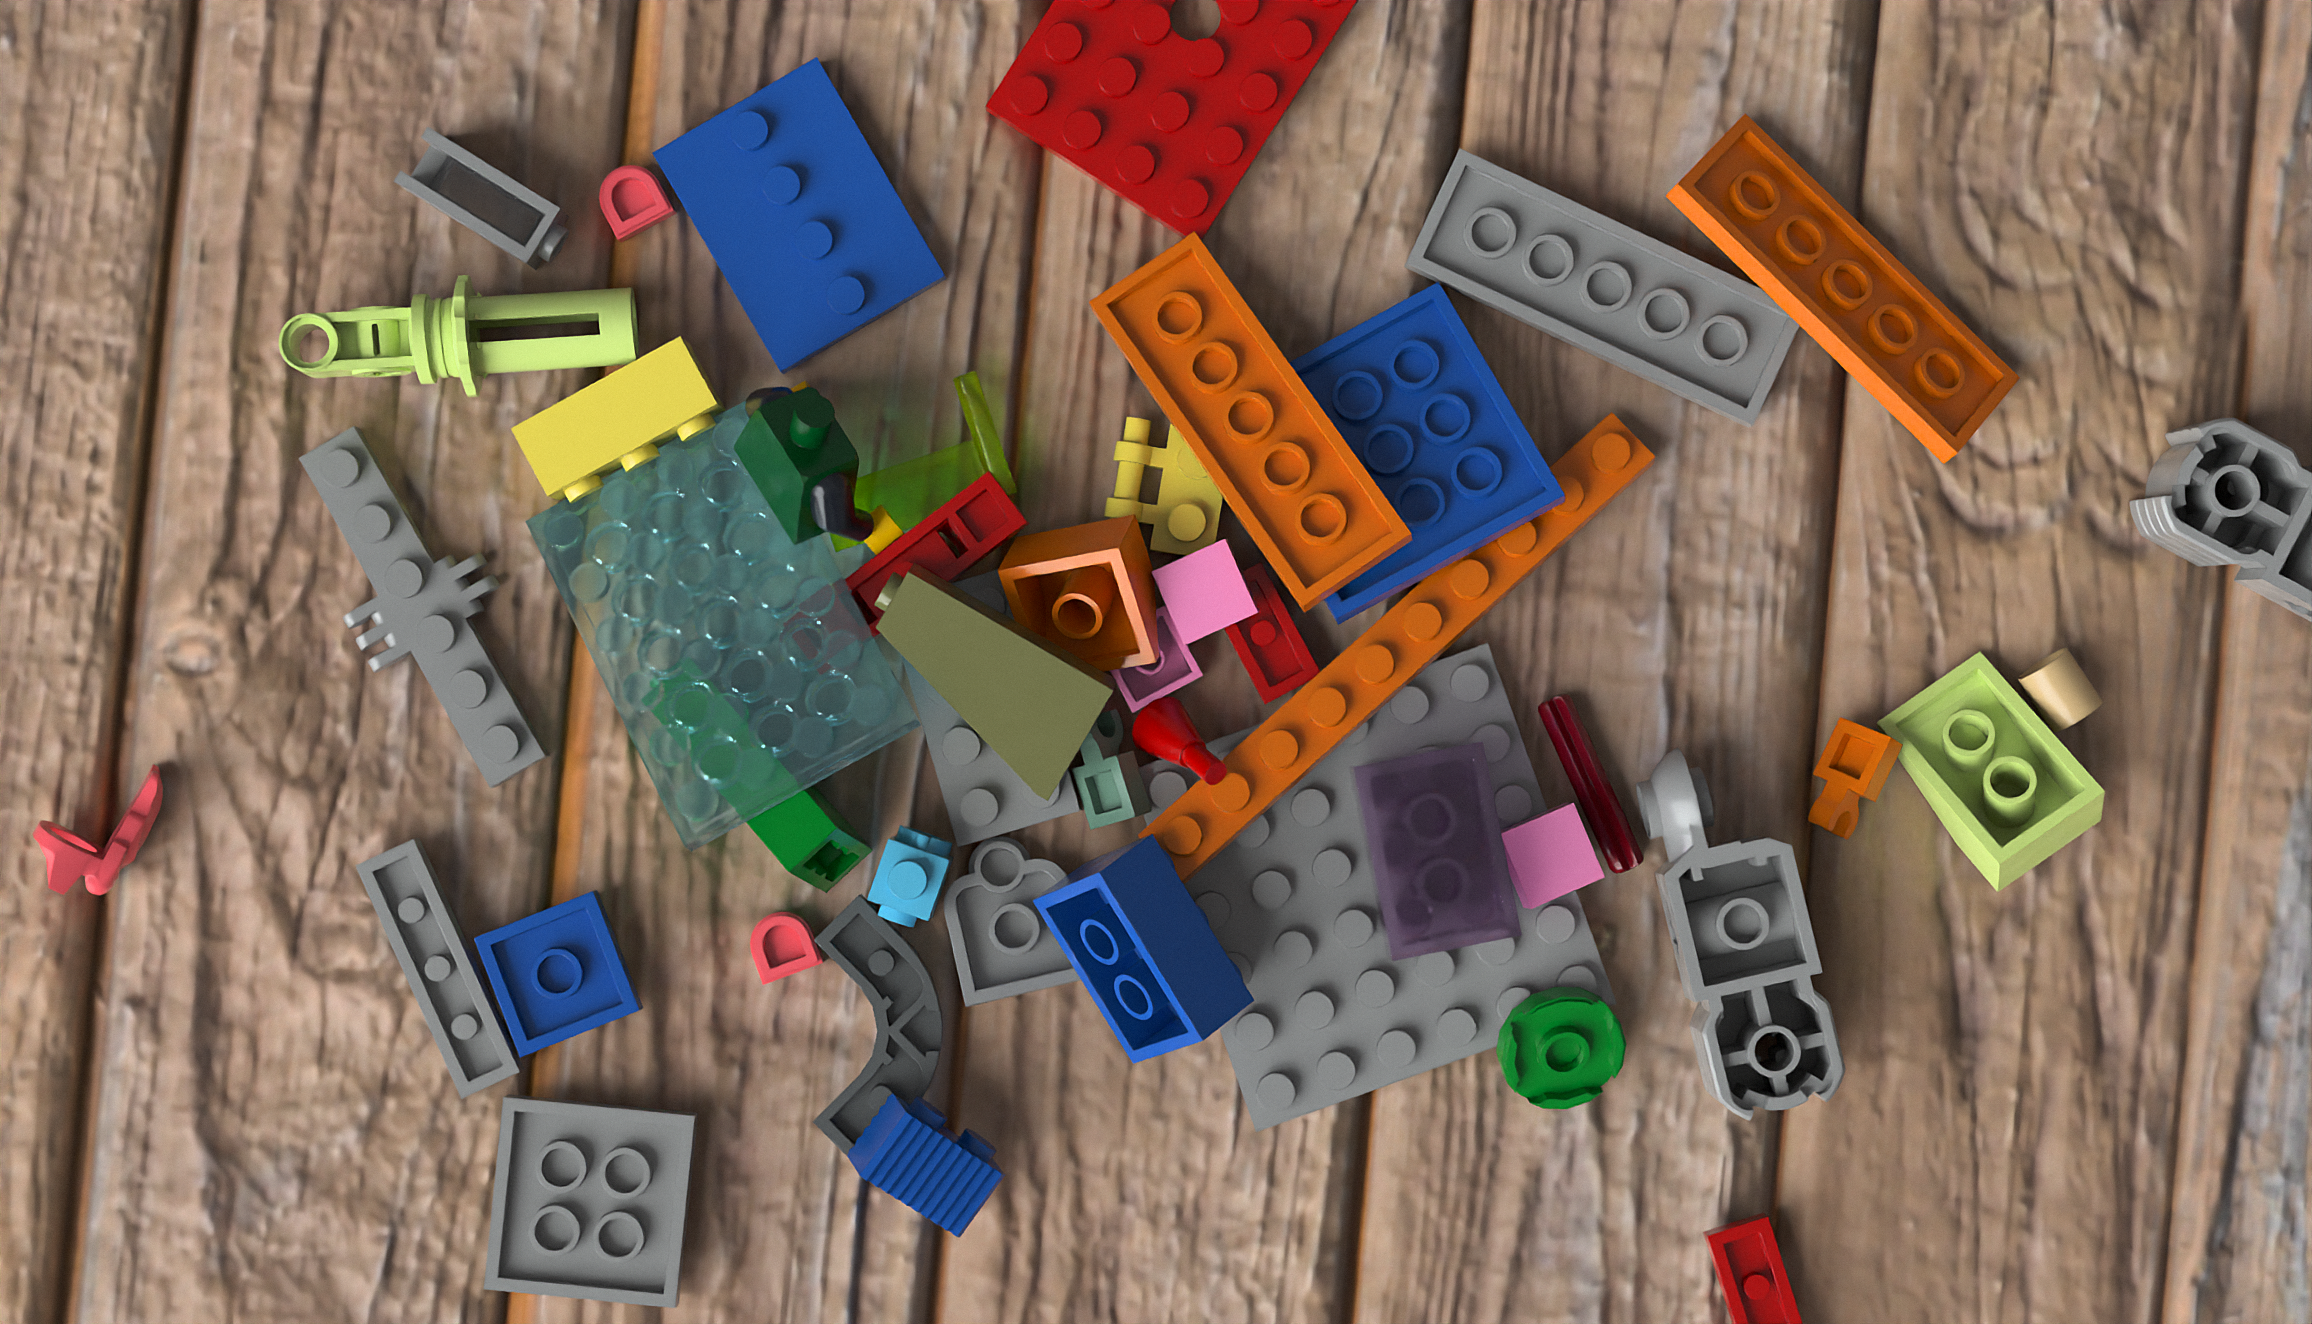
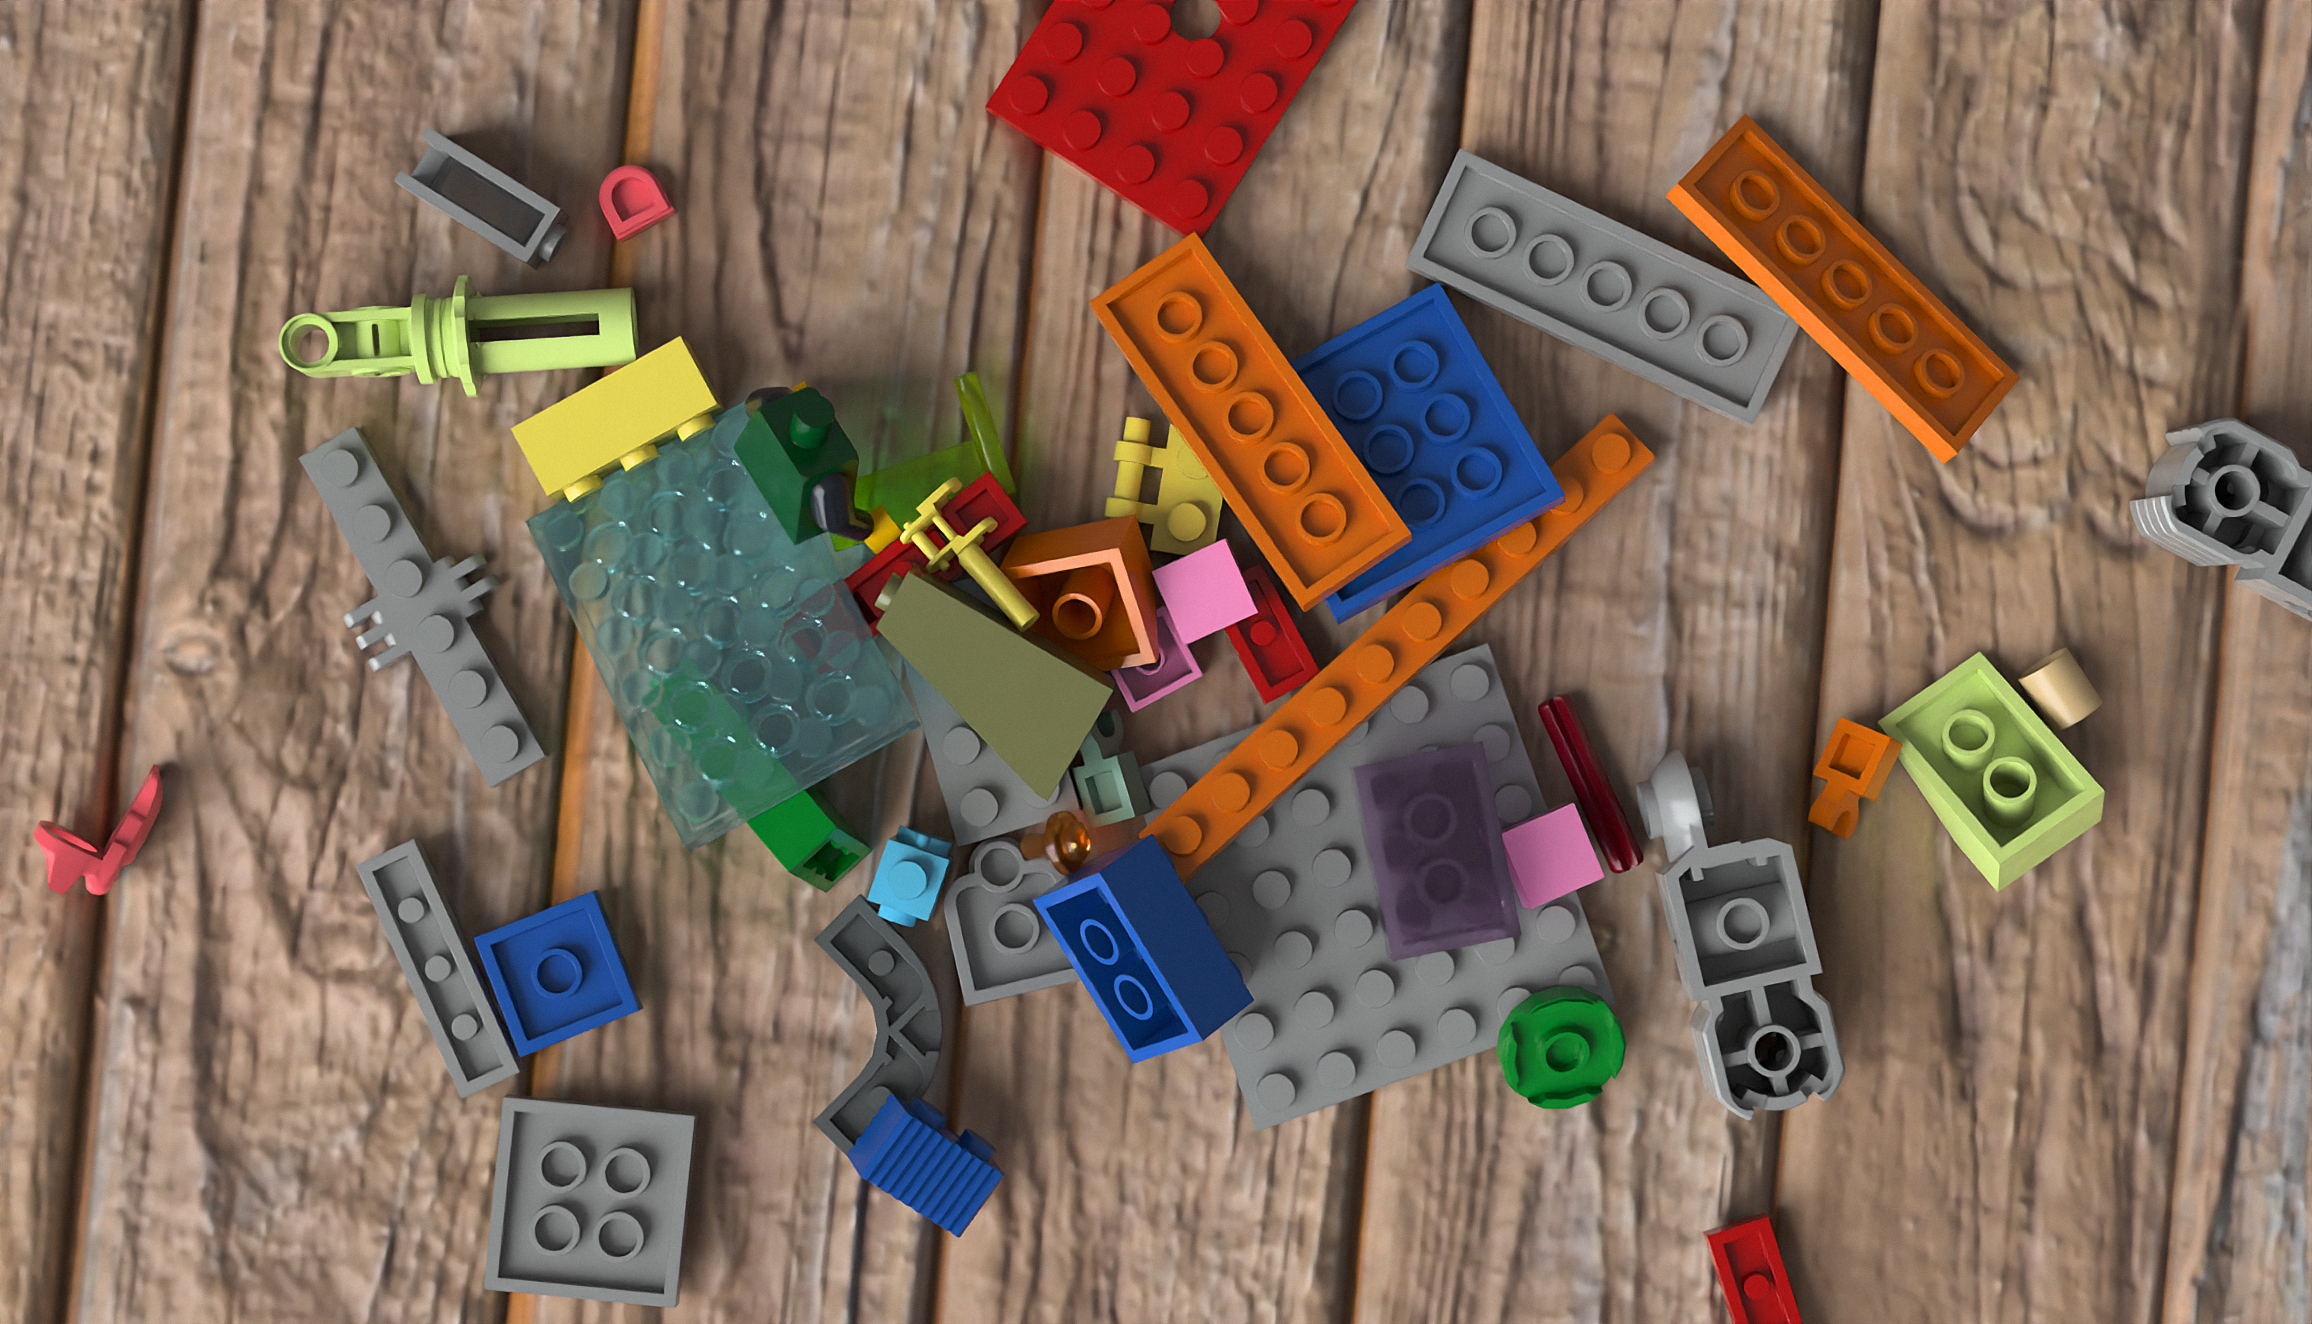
(784, 946): coral tile -> none
(799, 215): blue plate -> none
(970, 555): none -> light yellow piece
(1064, 843): none -> clear orange plate
(1170, 734): red cone -> none

